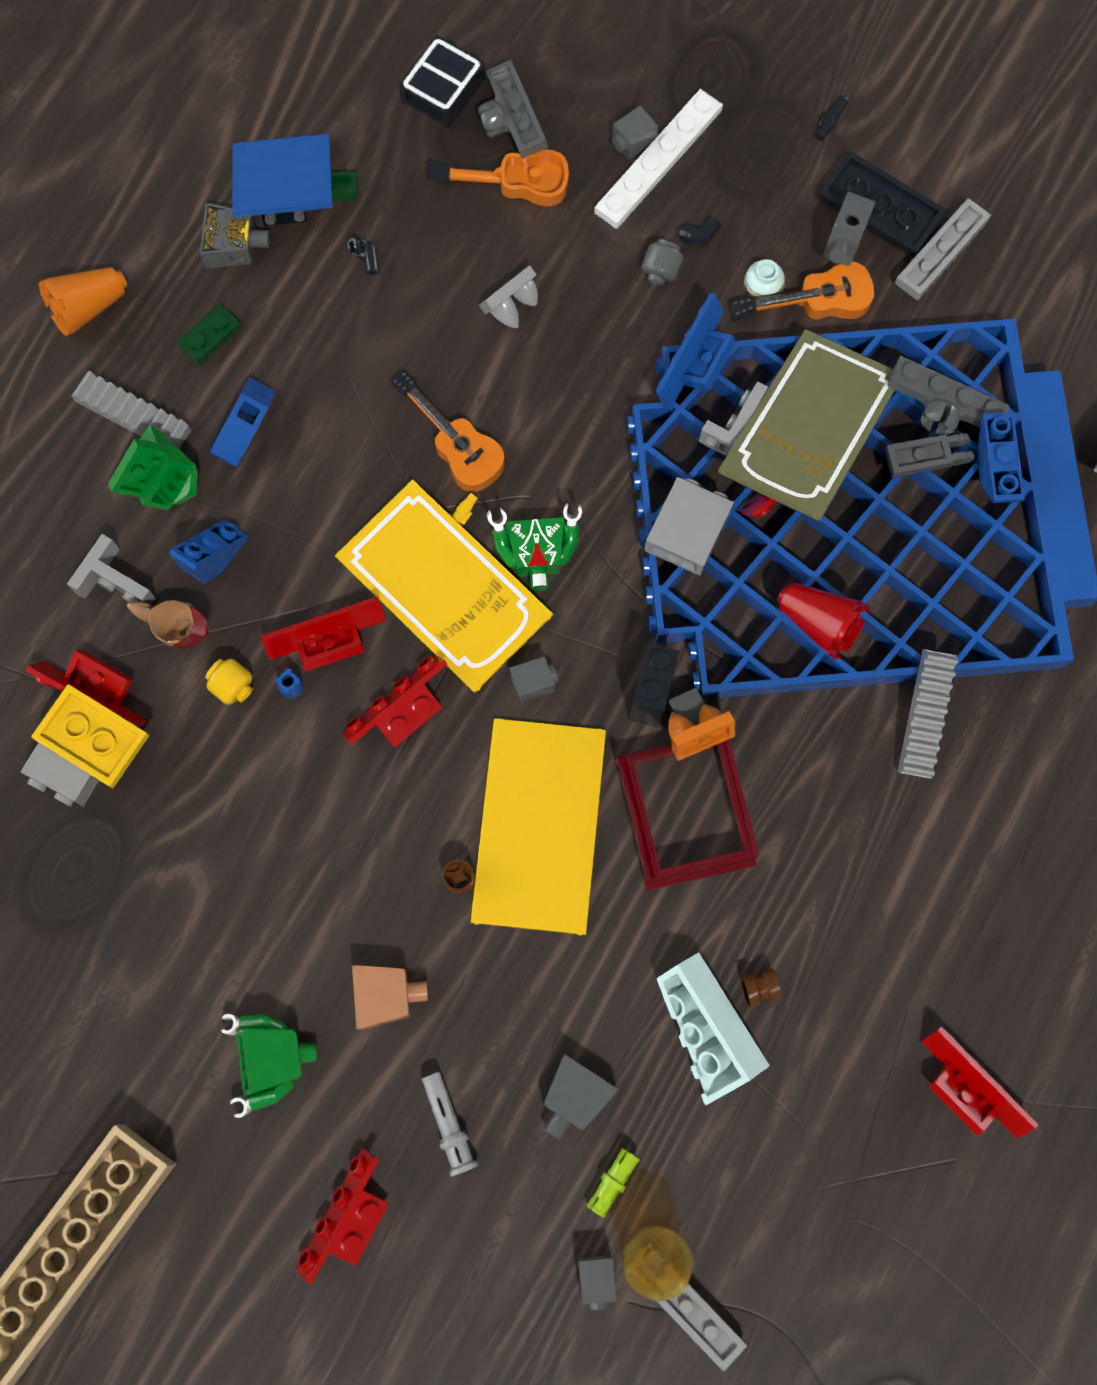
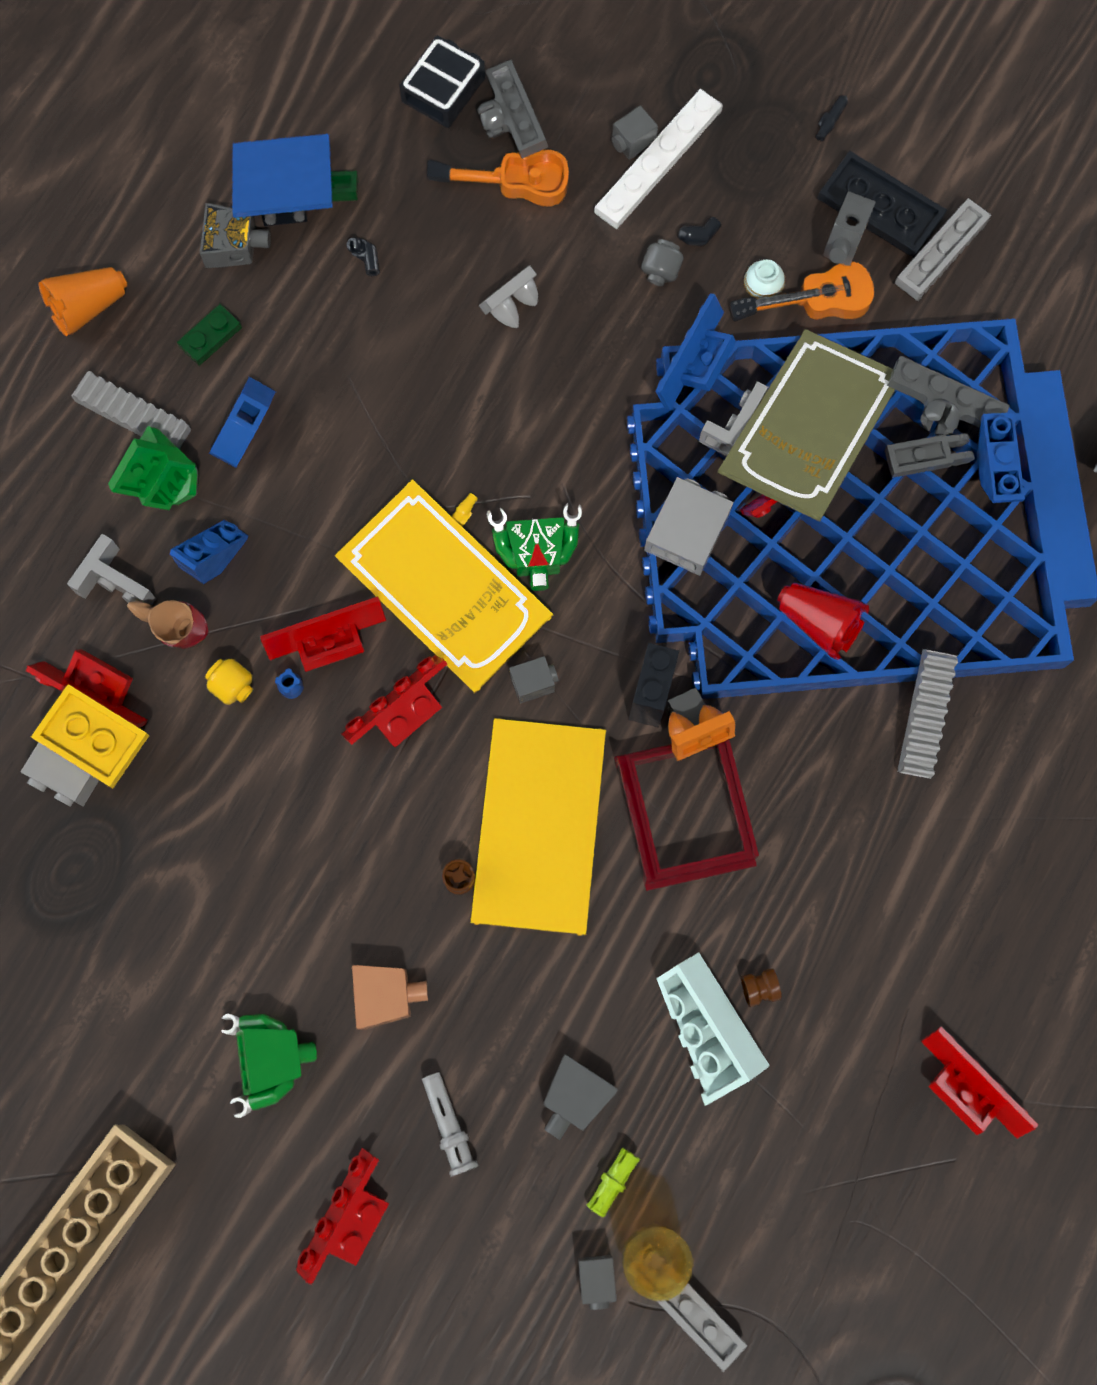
(472, 457): orange piece -> none

